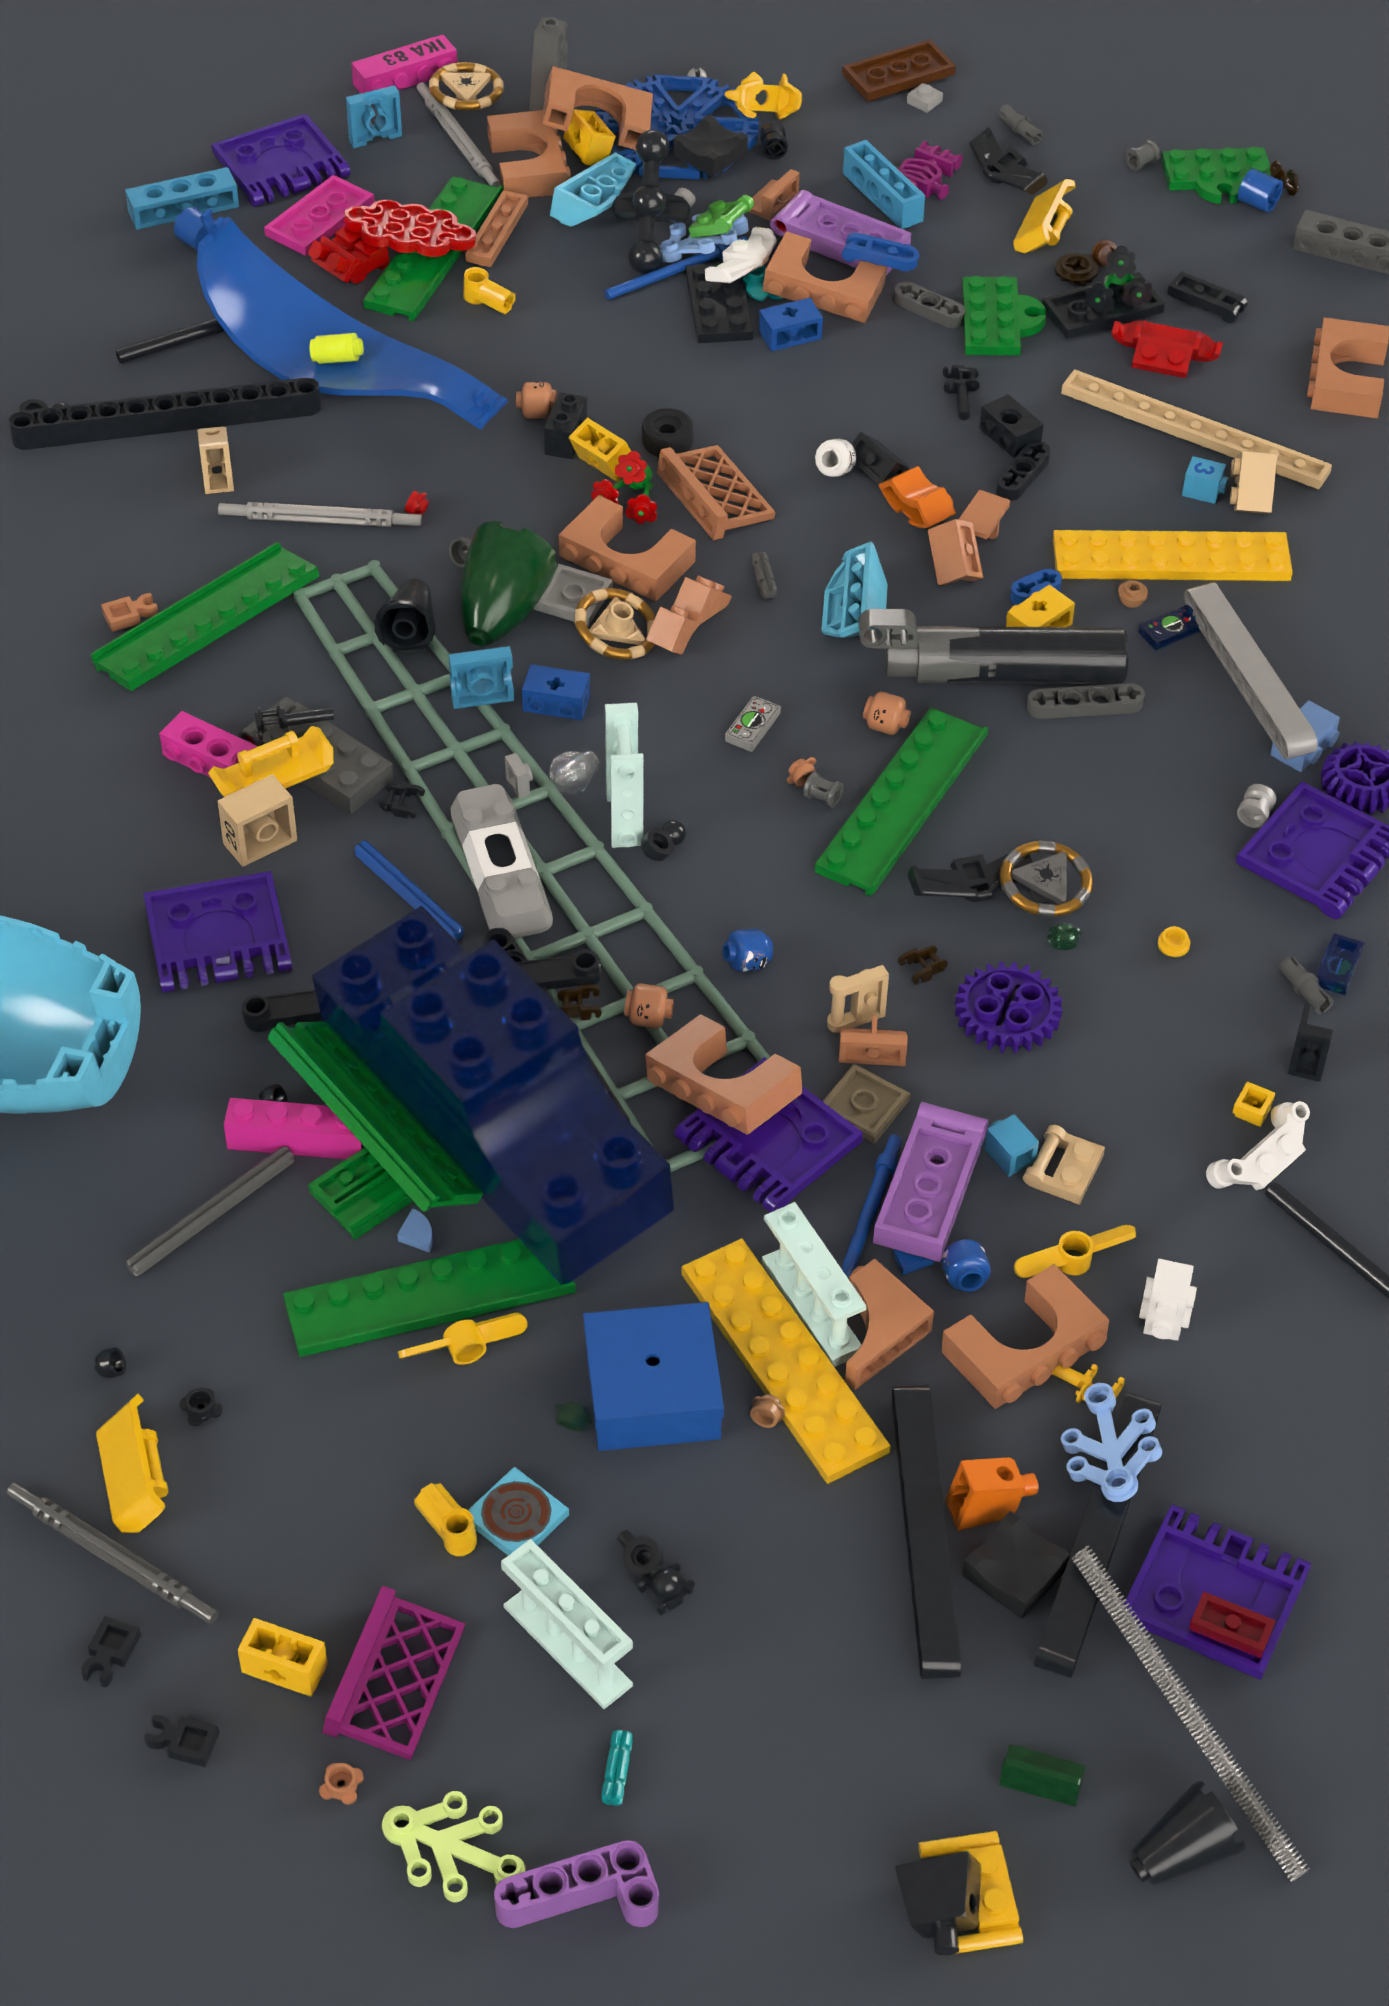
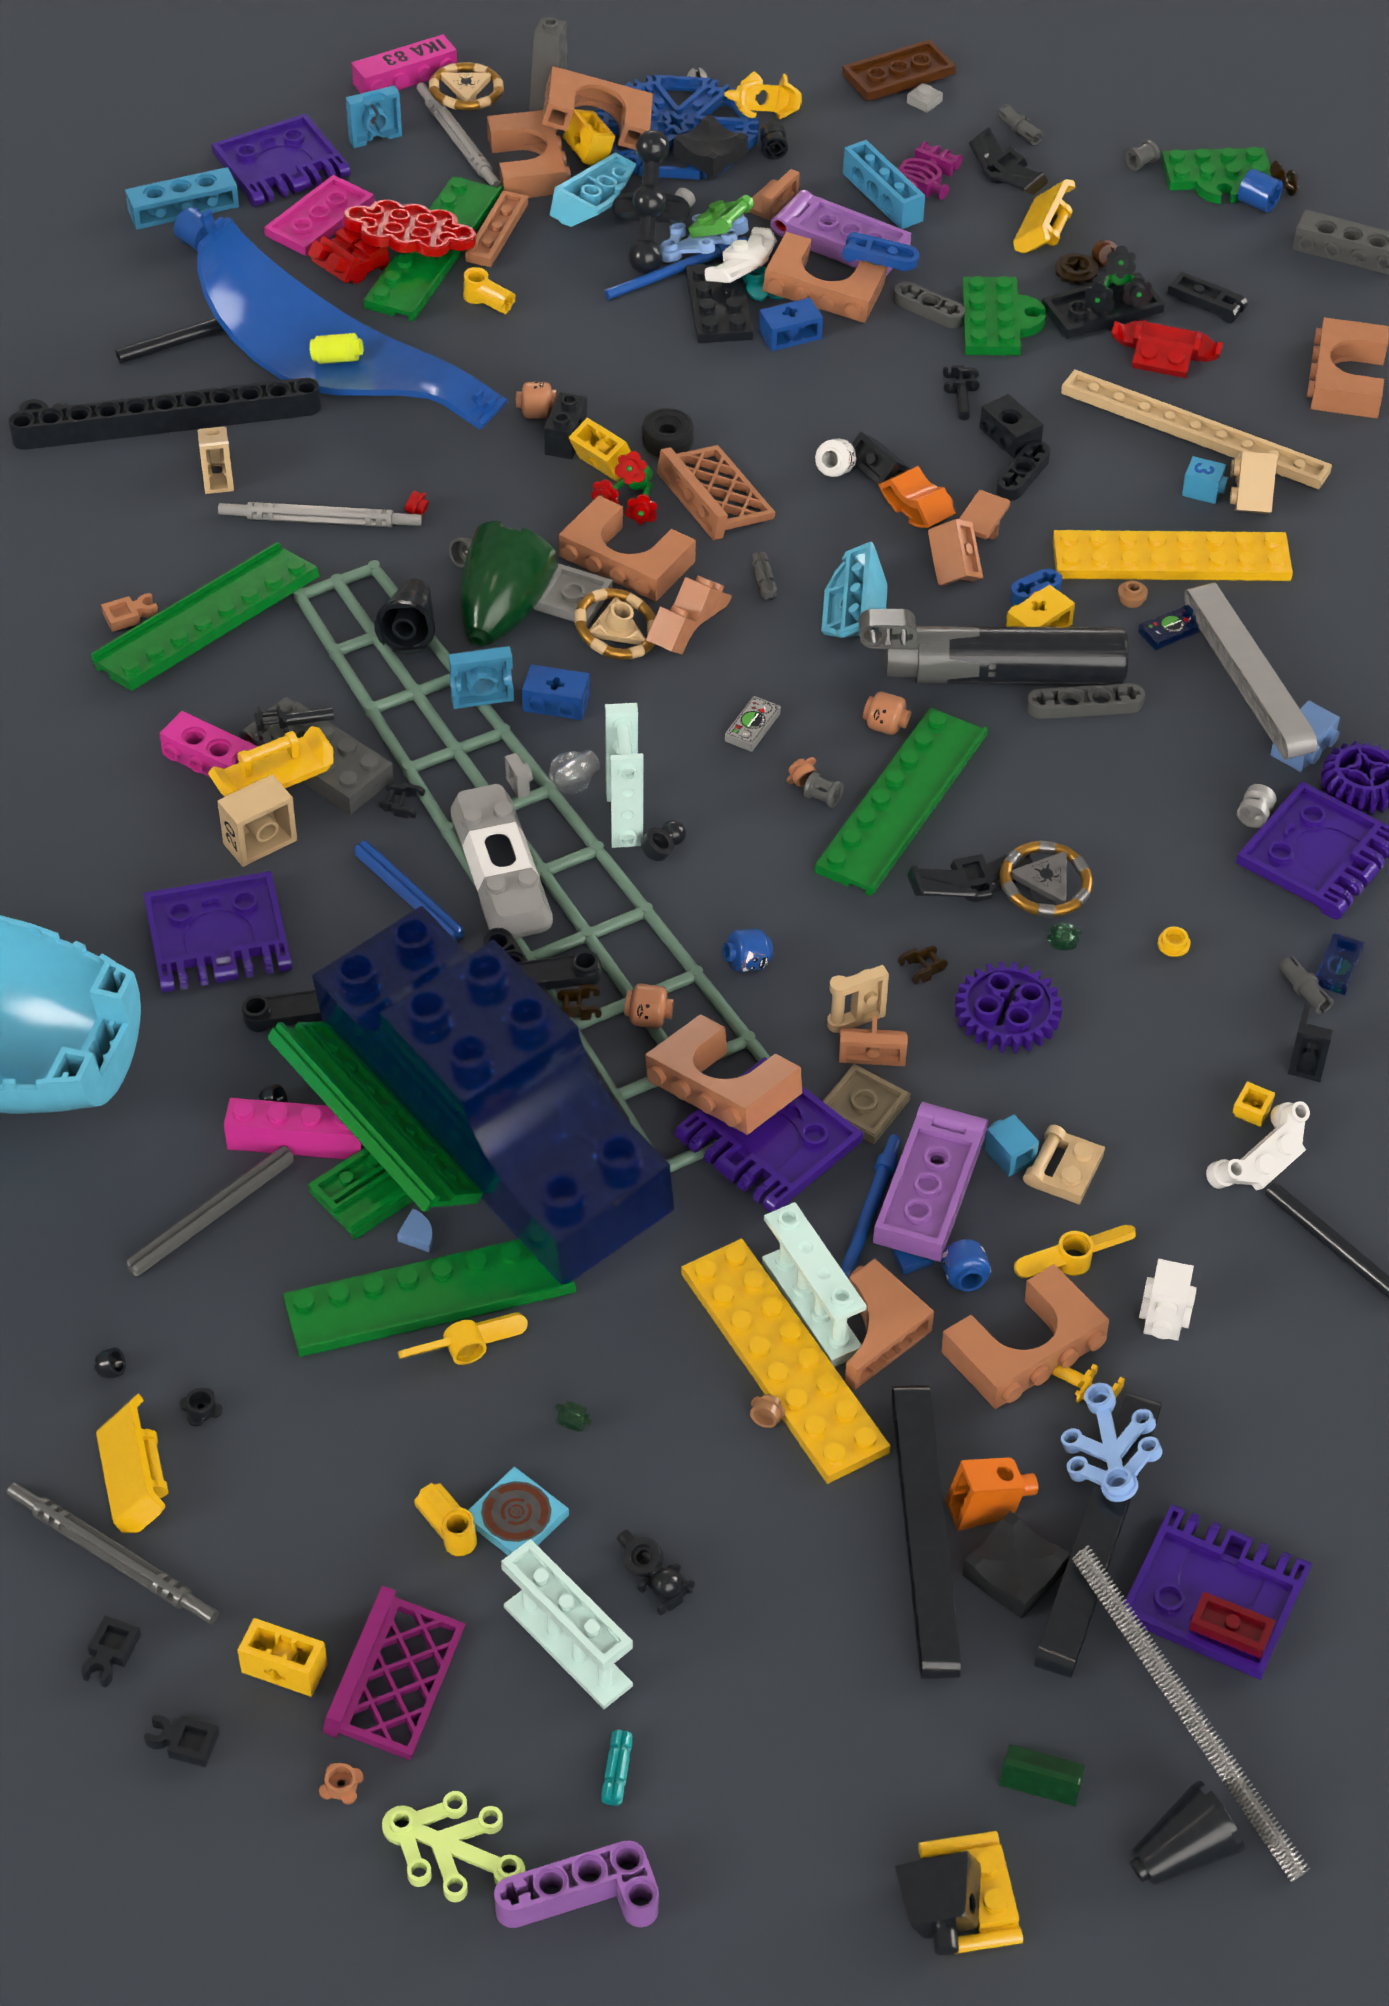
(653, 1376): blue container -> none

